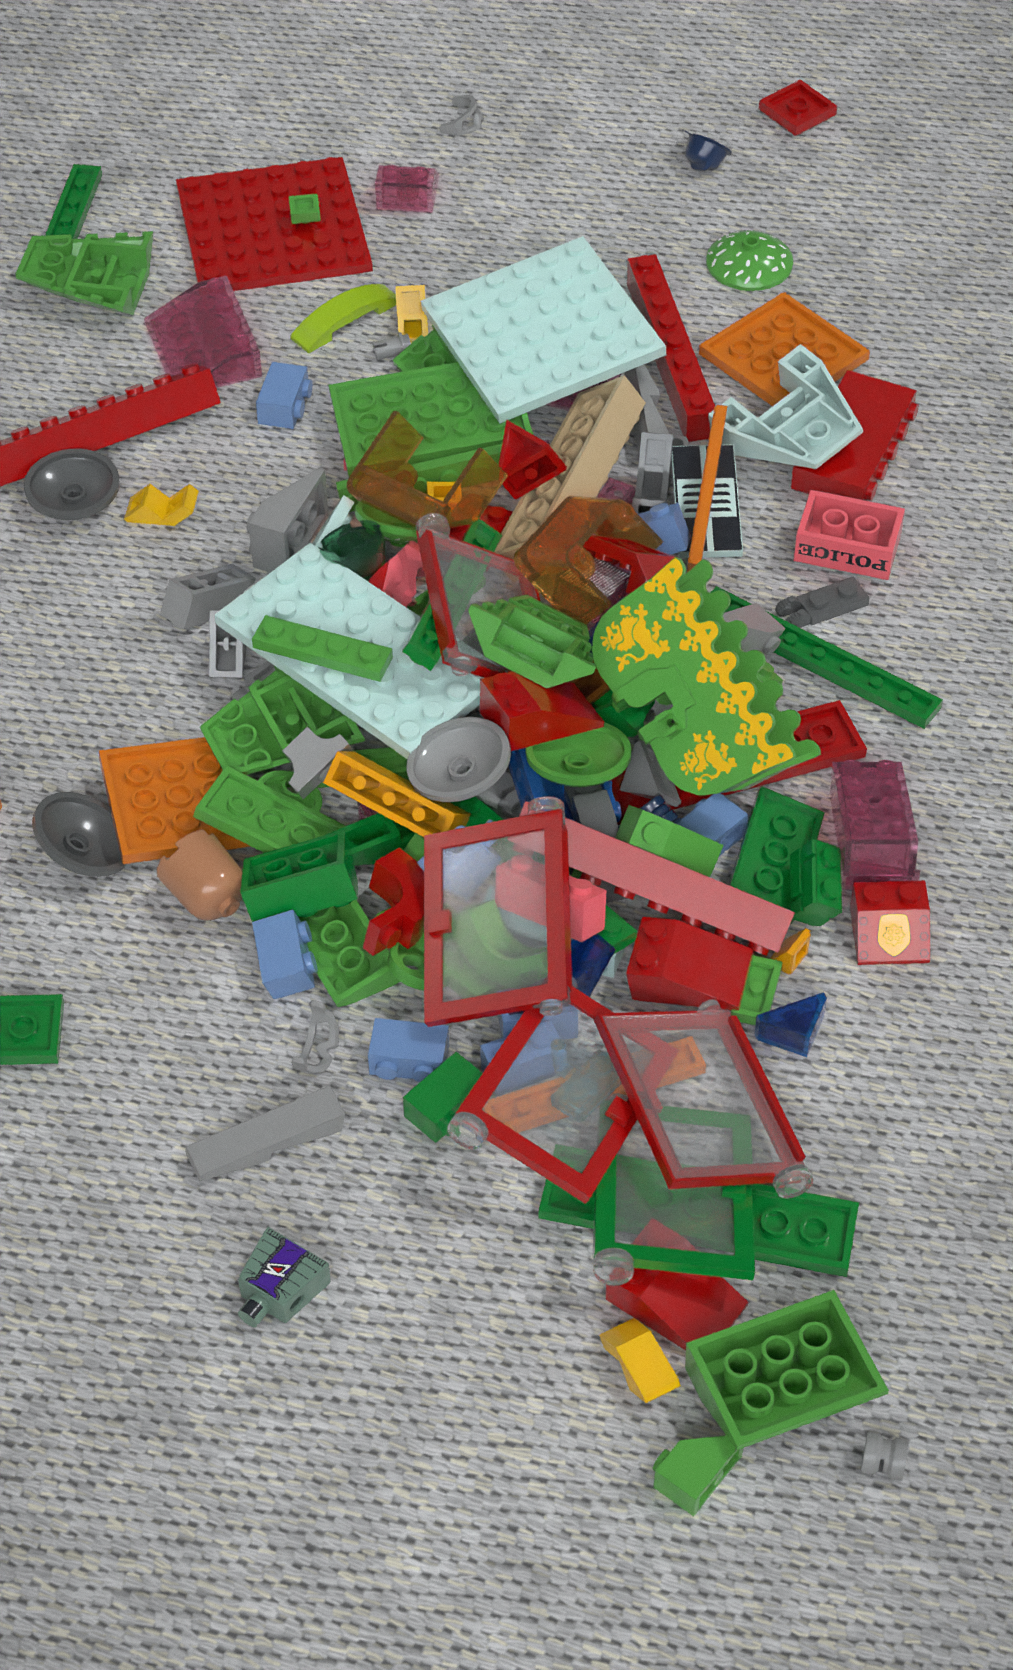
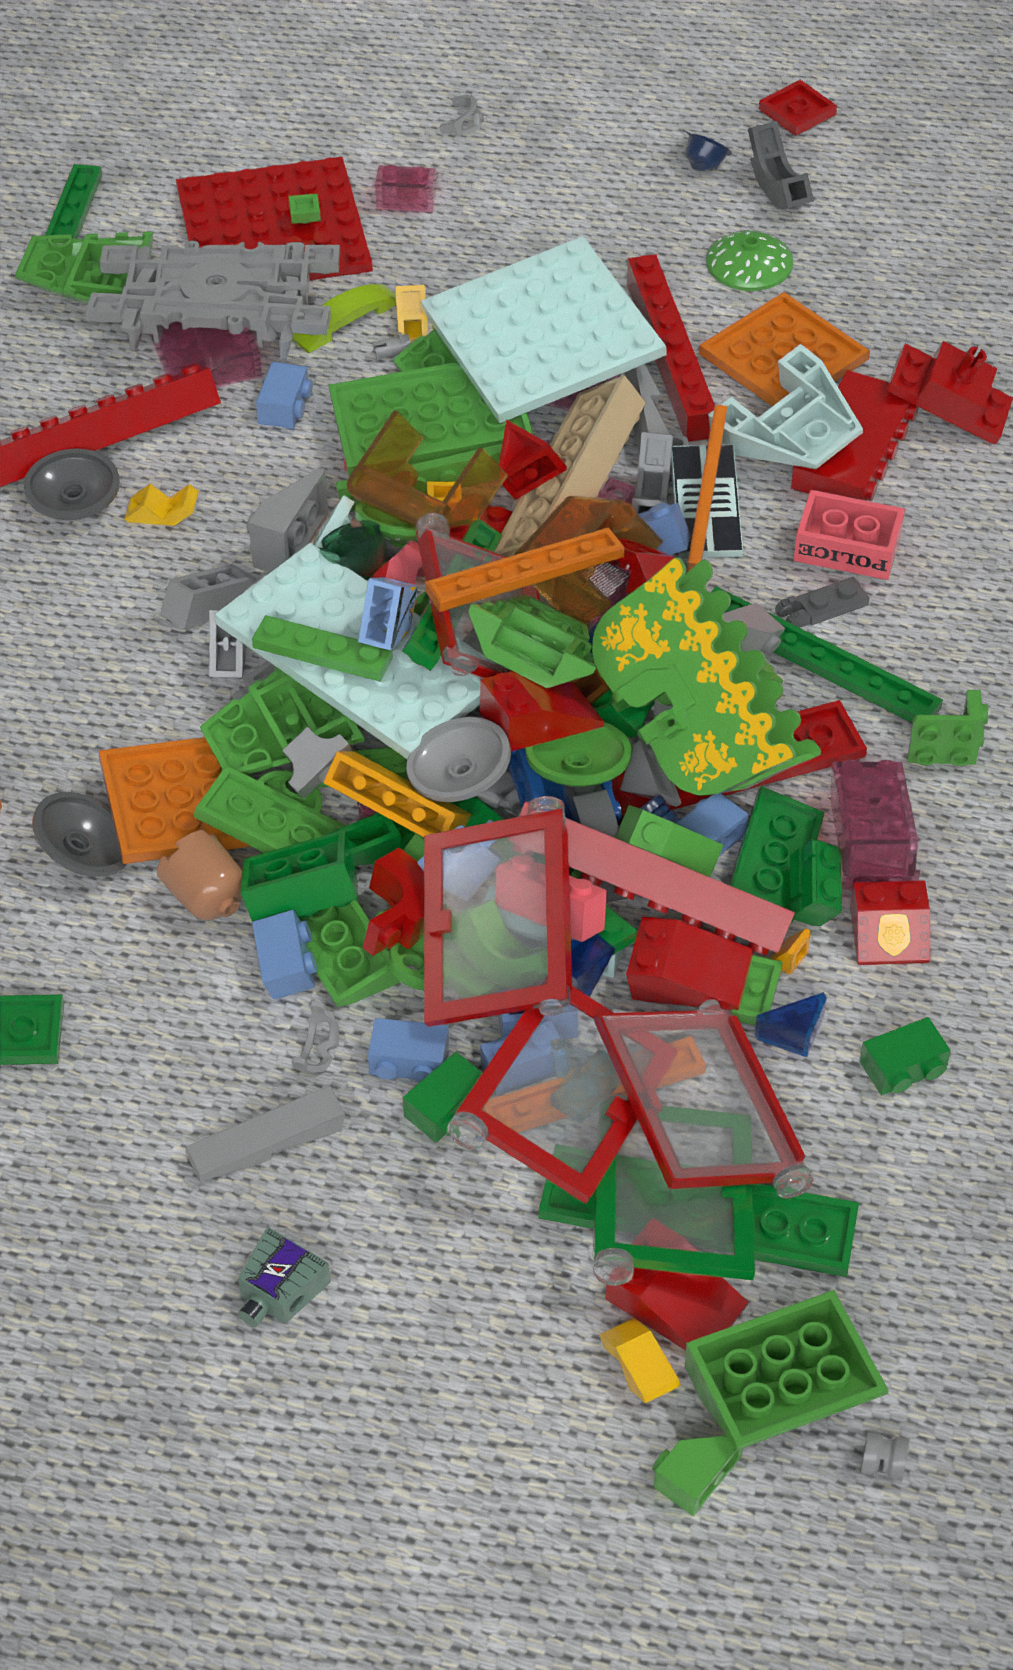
(216, 290): none -> light grey piece
(390, 607): none -> light blue torso
(524, 569): none -> orange tile
(773, 171): none -> dark grey arch
(905, 1056): none -> green brick
(949, 737): none -> bright green bracket
(953, 388): none -> red brick

